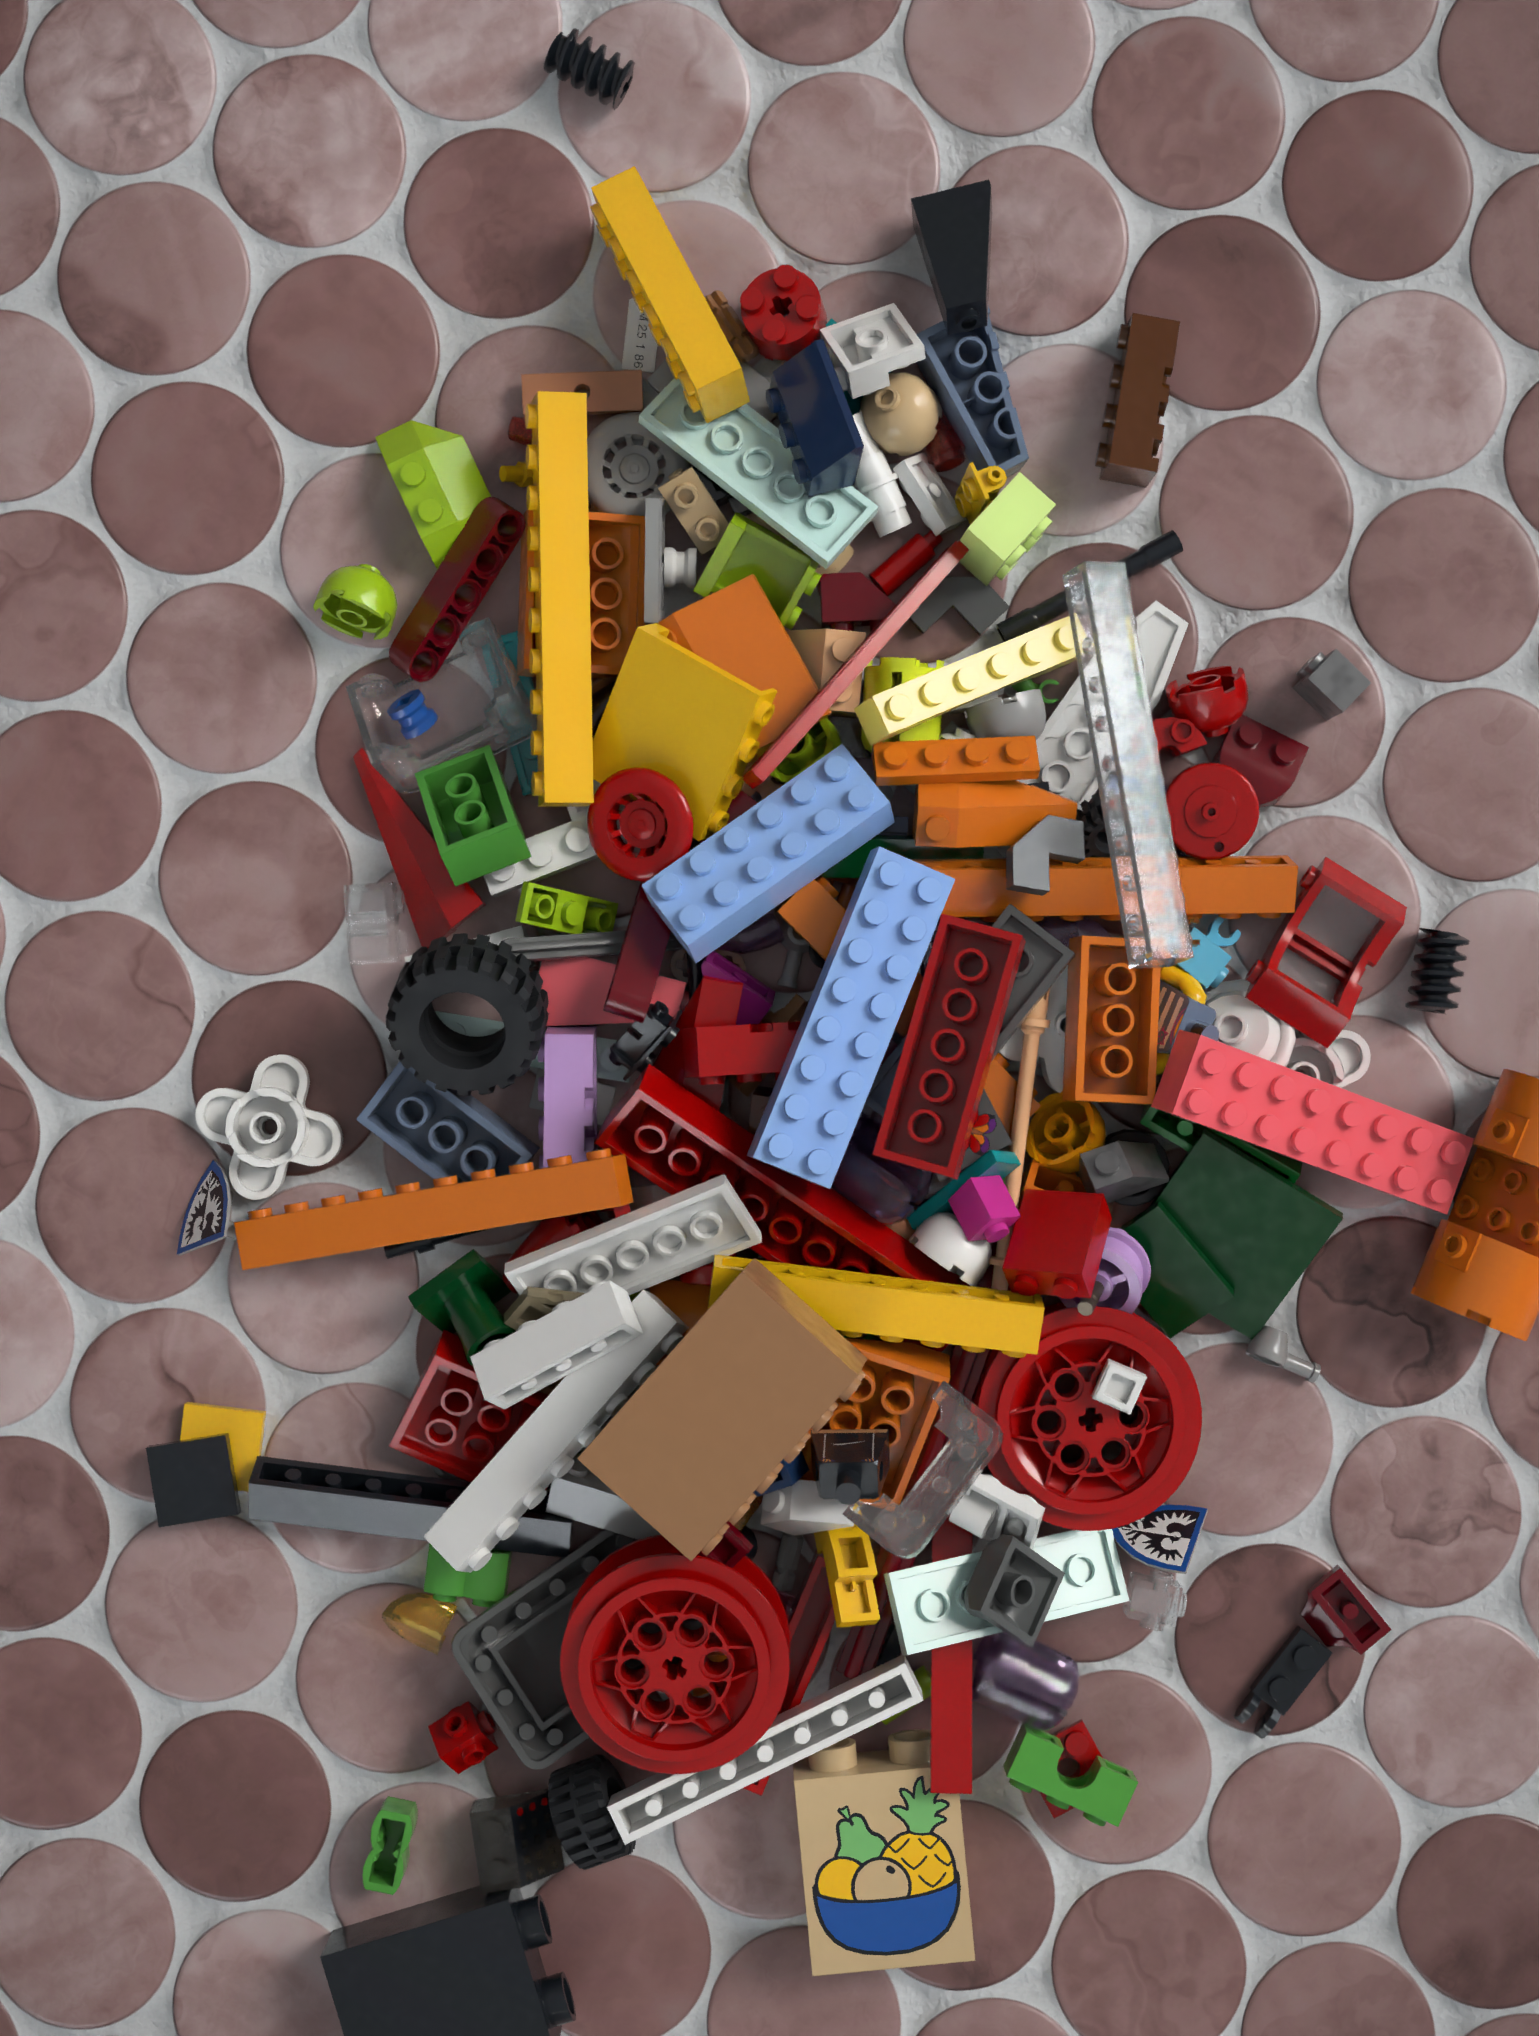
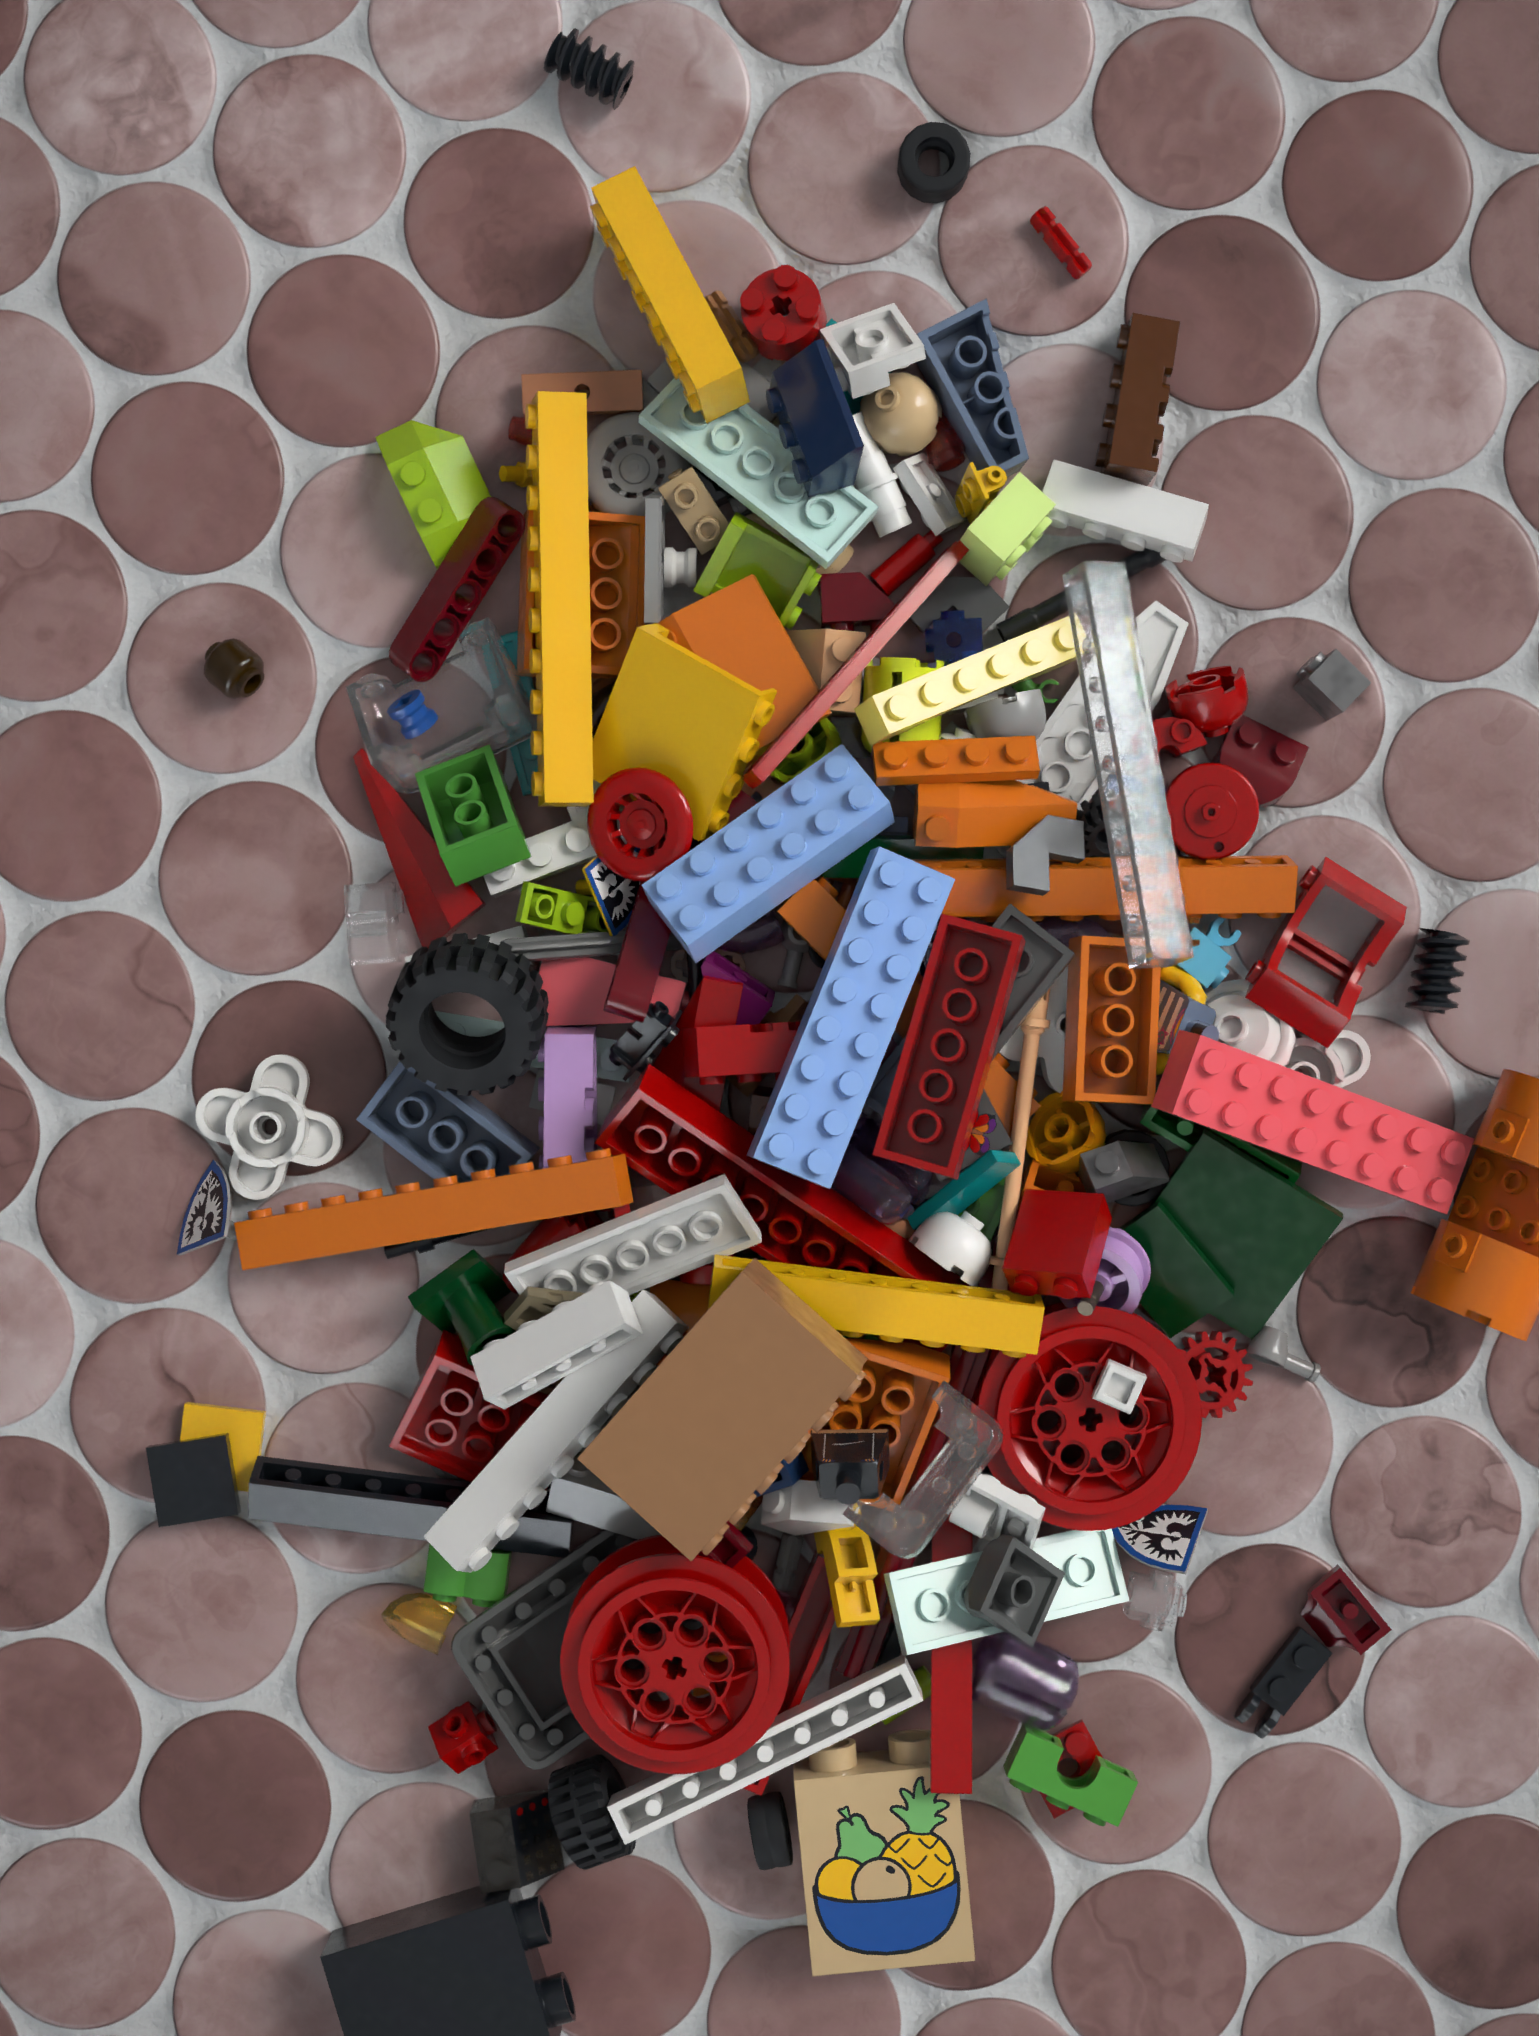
(234, 668): none -> dark brown head
(357, 601): lime cylinder -> none
(390, 1845): bright green brick -> none
(611, 893): none -> shield
(639, 343): white sticker -> none
(770, 1831): none -> black tyre
(936, 137): none -> black tyre
(954, 621): none -> clear blue brick
(956, 249): black slope -> none
(984, 1208): dark pink brick -> none
(1060, 242): none -> red axle
(1125, 511): none -> white brick
(1223, 1367): none -> red gear

